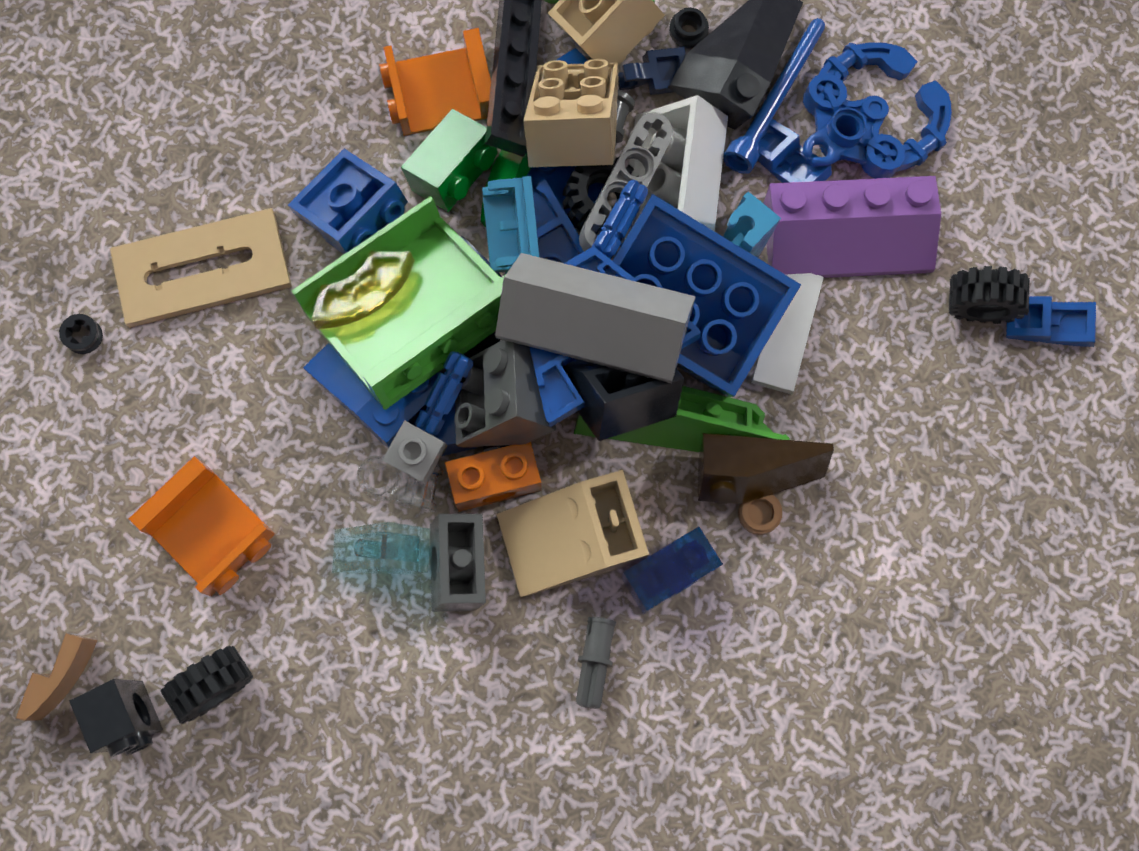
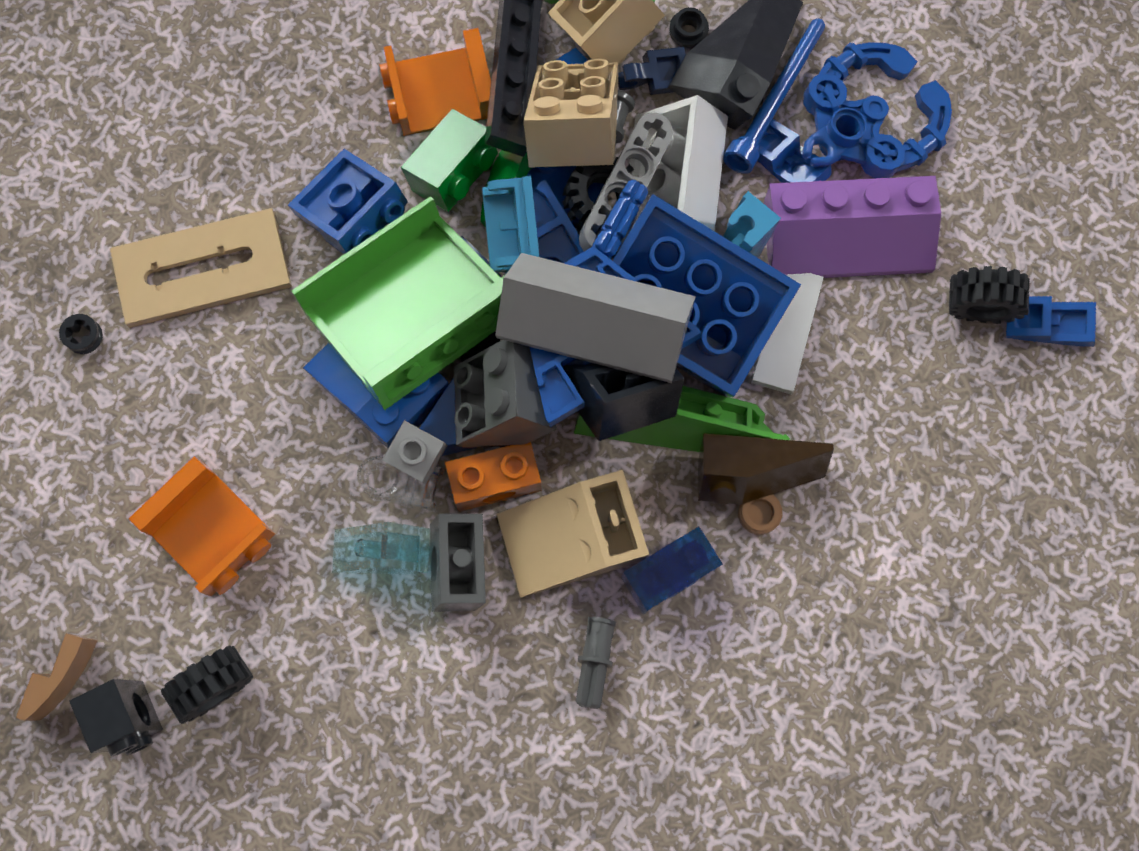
(363, 291): clear yellow tile -> none
(444, 393): blue axle -> none

